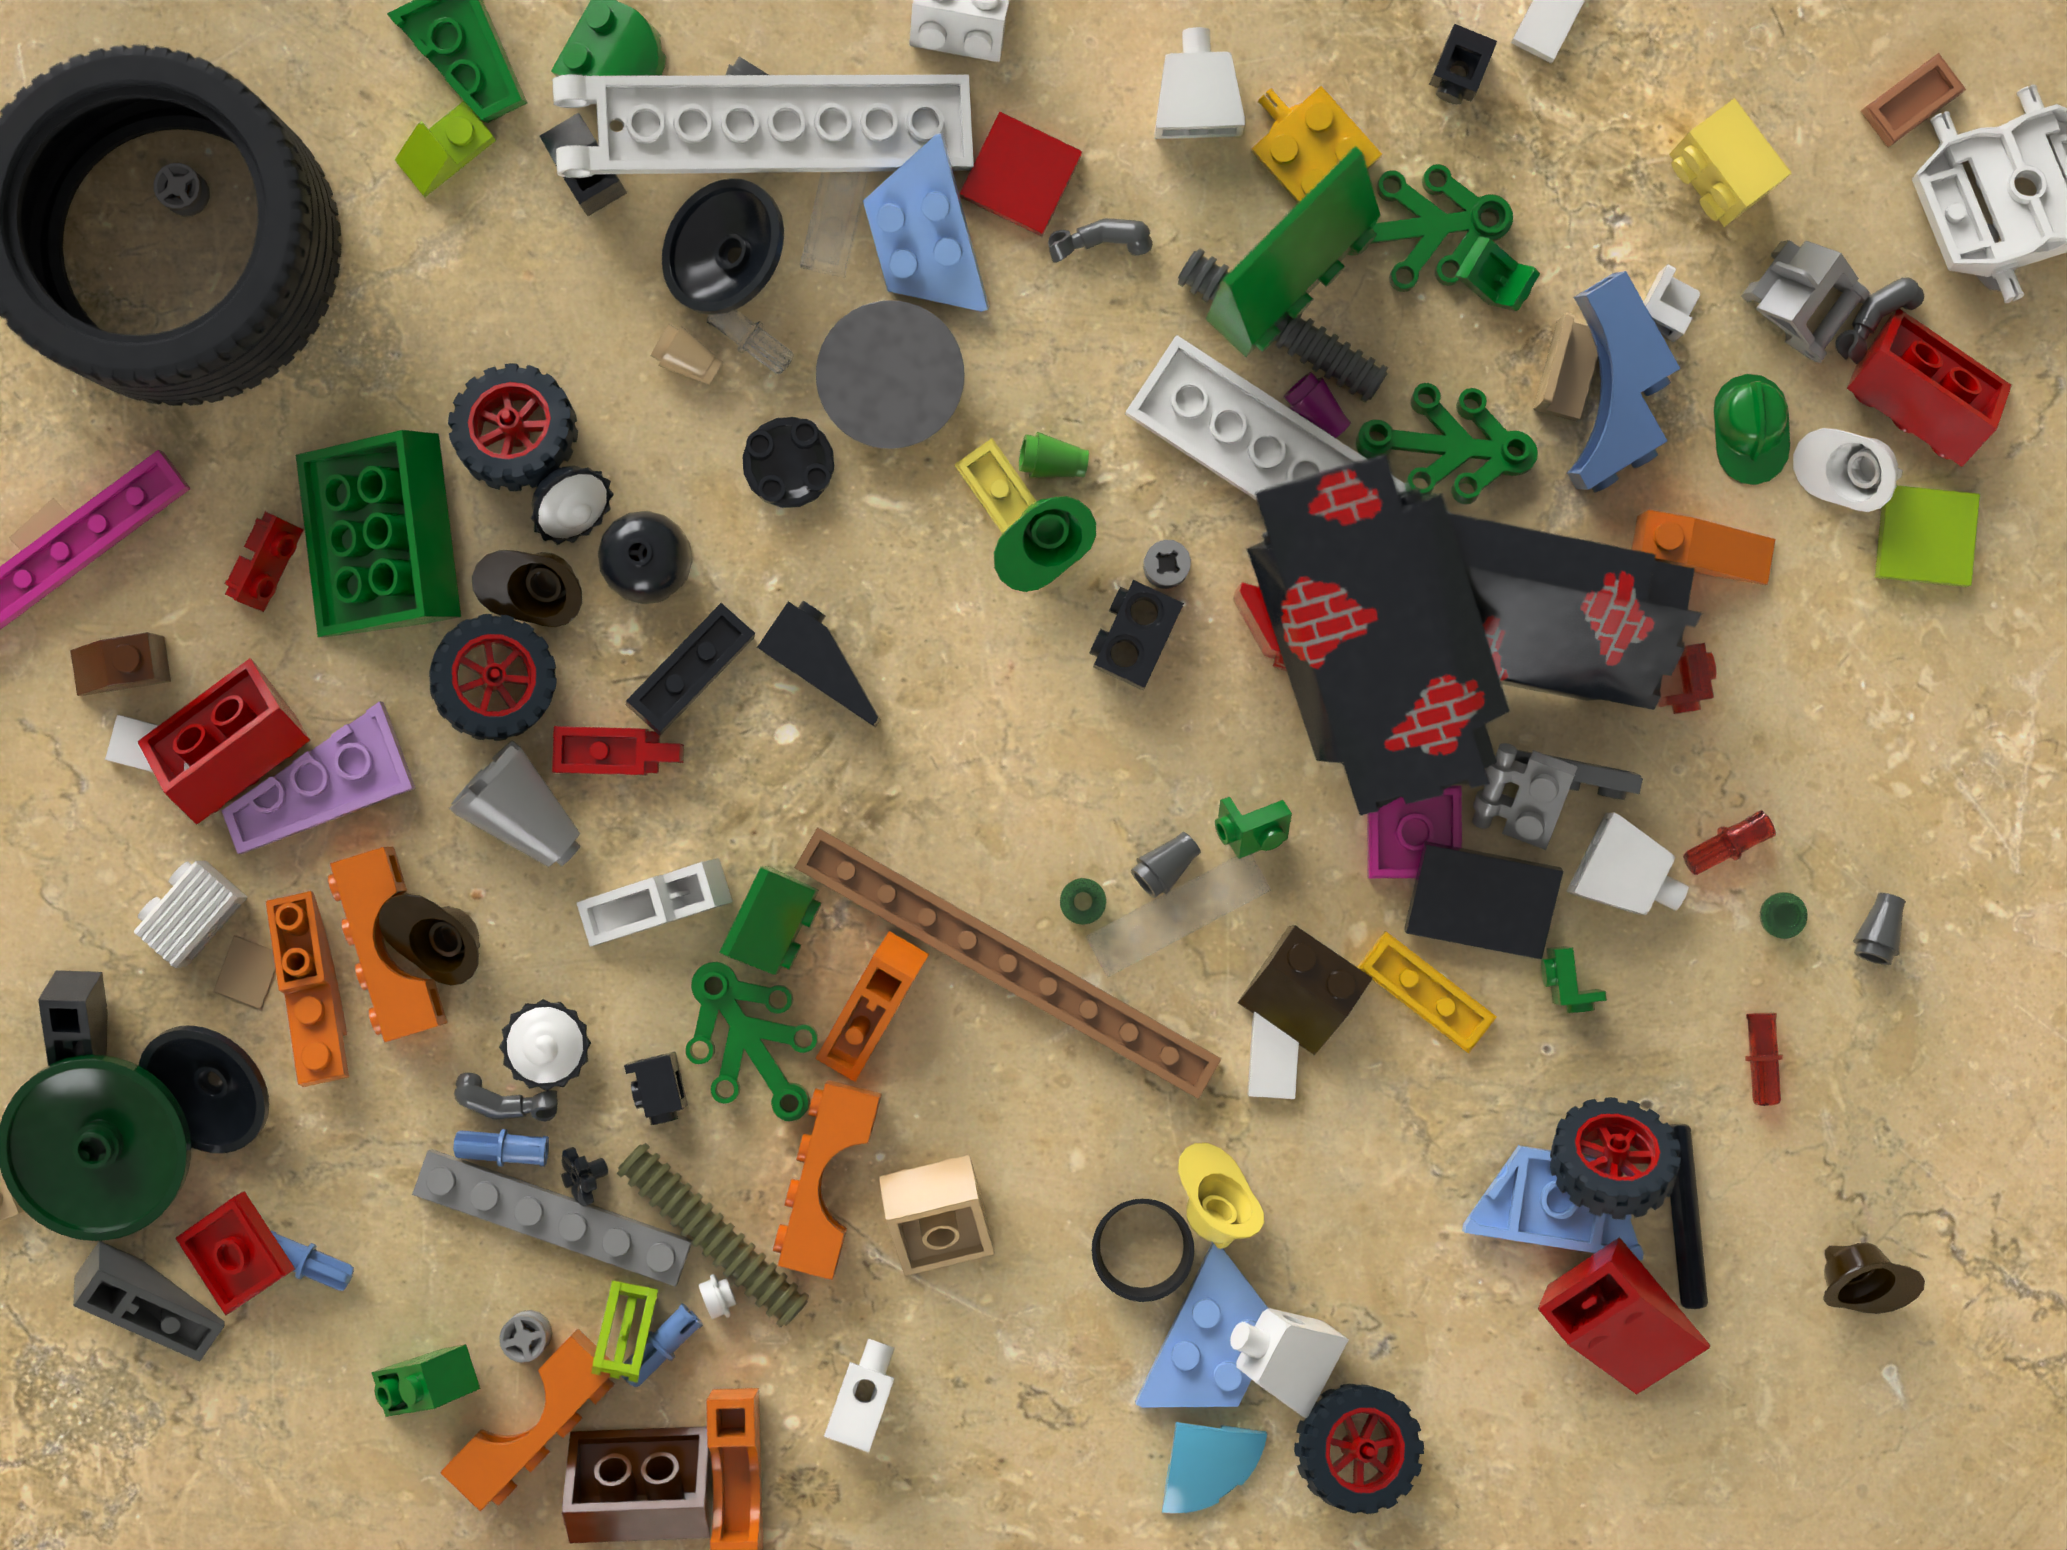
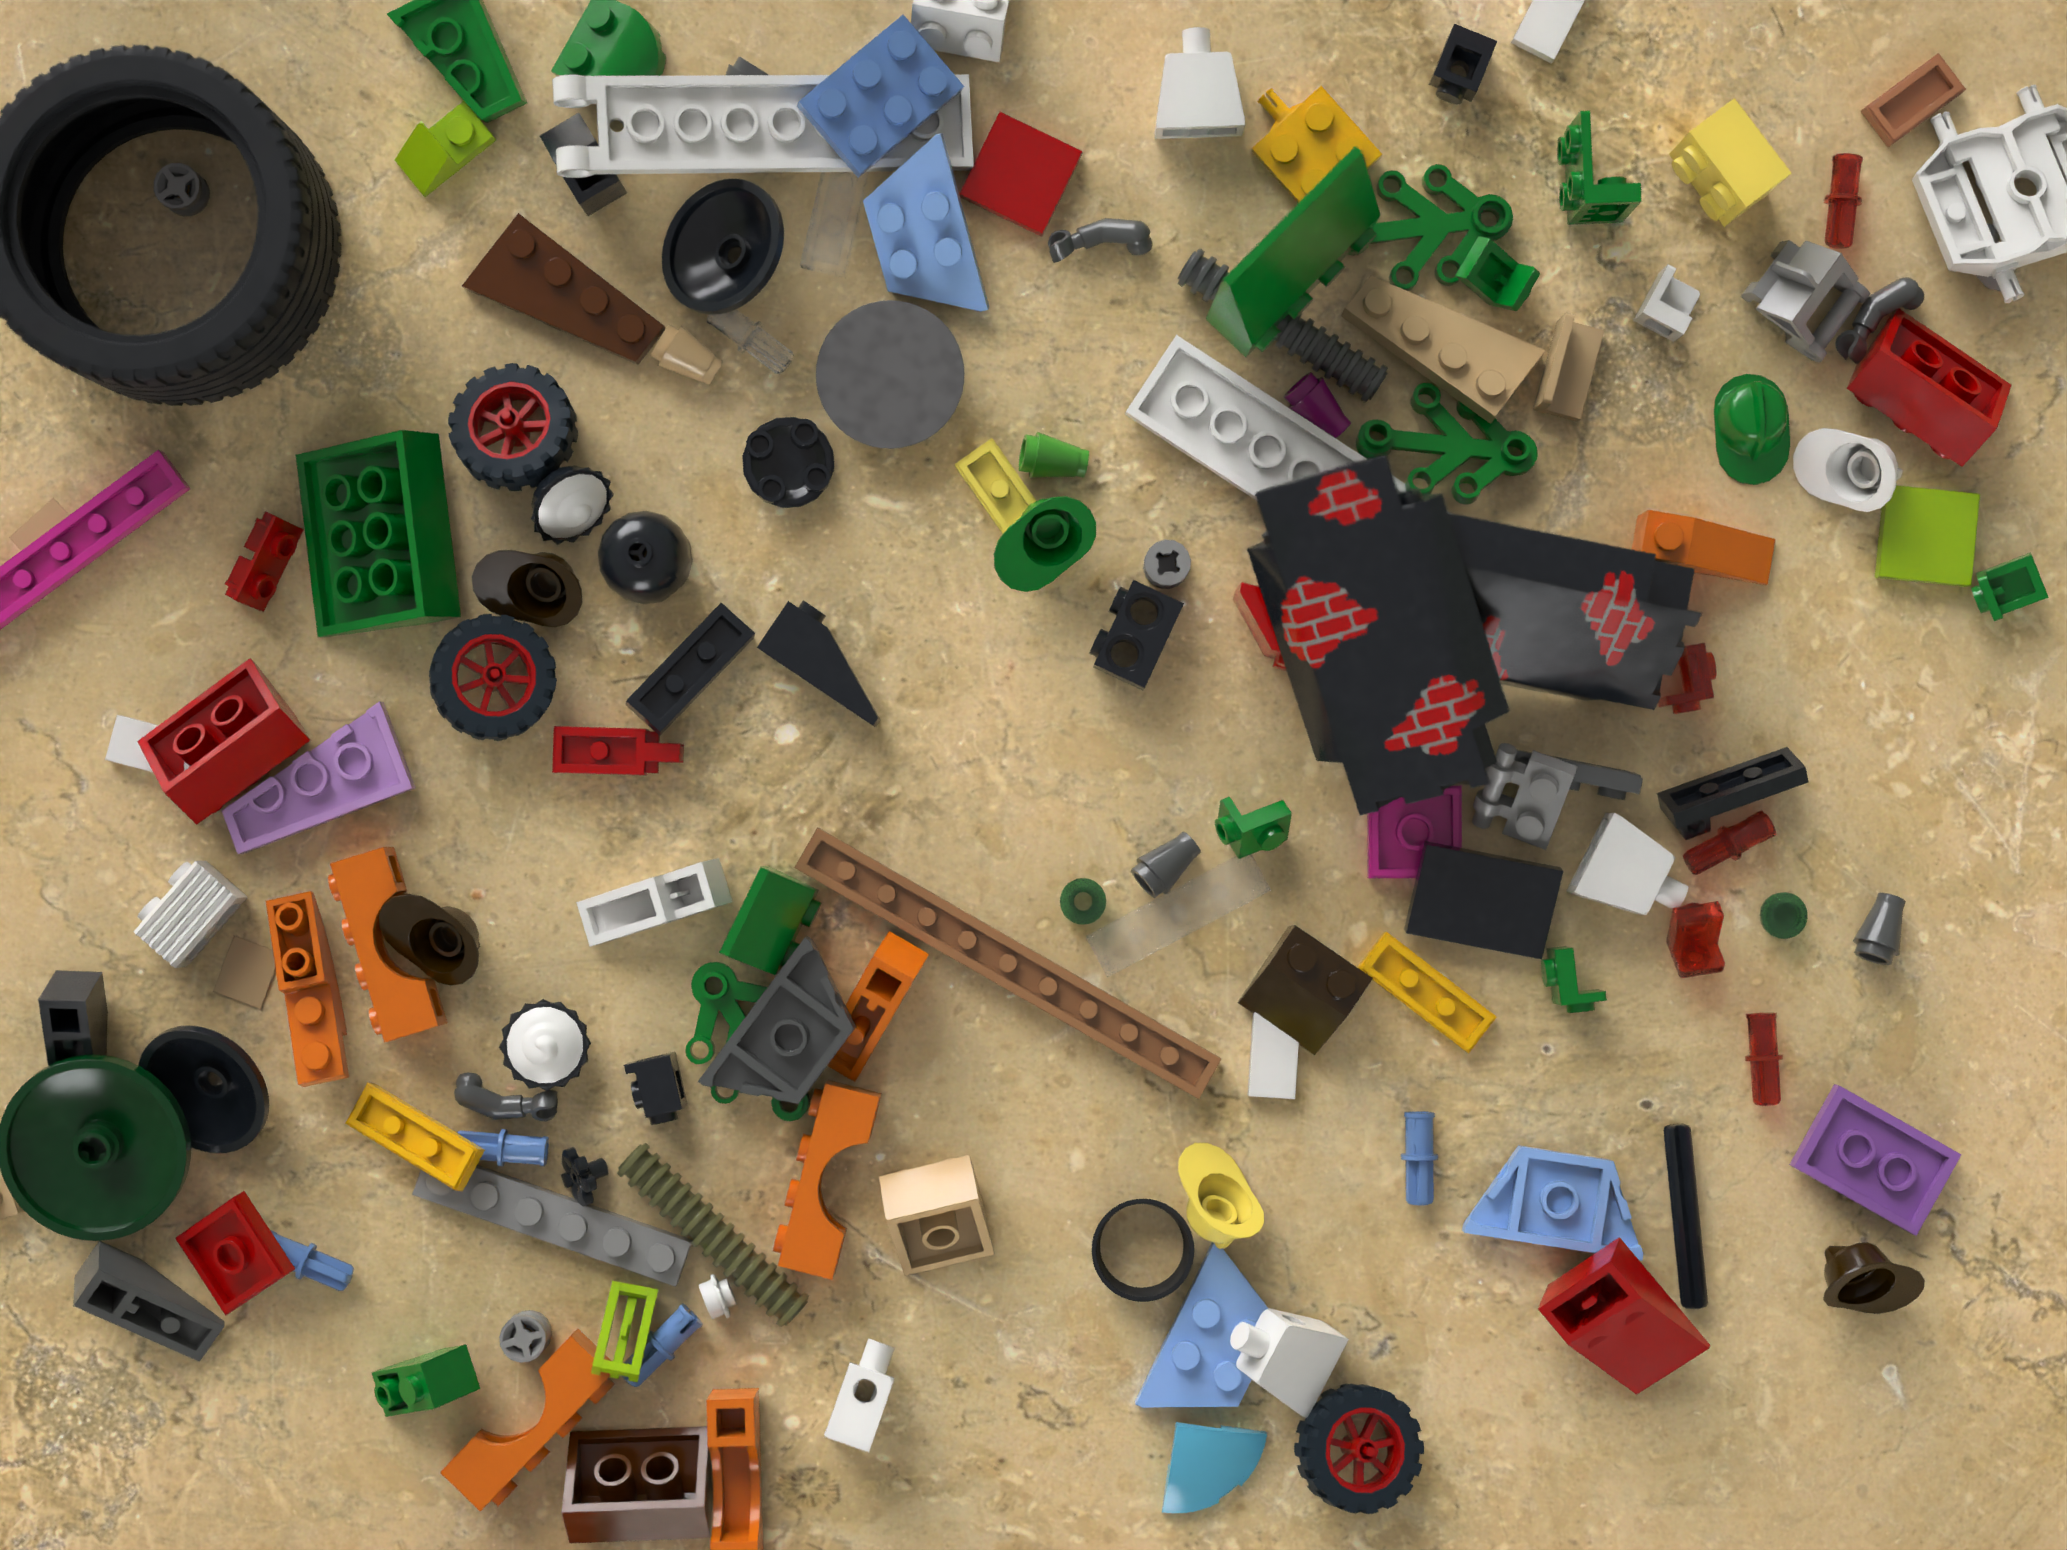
(120, 663): reddish brown slope -> none
(415, 1136): none -> yellow tile
(518, 808): light grey cone -> none
(551, 285): none -> reddish brown wing
(786, 1033): none -> dark grey wing
(880, 96): none -> medium blue plate
(1419, 1157): none -> medium blue axle
(1448, 348): none -> tan wing
(1587, 203): none -> green bracket
(1600, 1181): black wheel -> none
(1630, 362): medium blue arch -> none
(1695, 938): none -> clear red bracket
(1696, 801): none -> black hinge
(1843, 200): none -> clear red axle
(1875, 1159): none -> medium lavender plate
(2009, 586): none -> green bracket

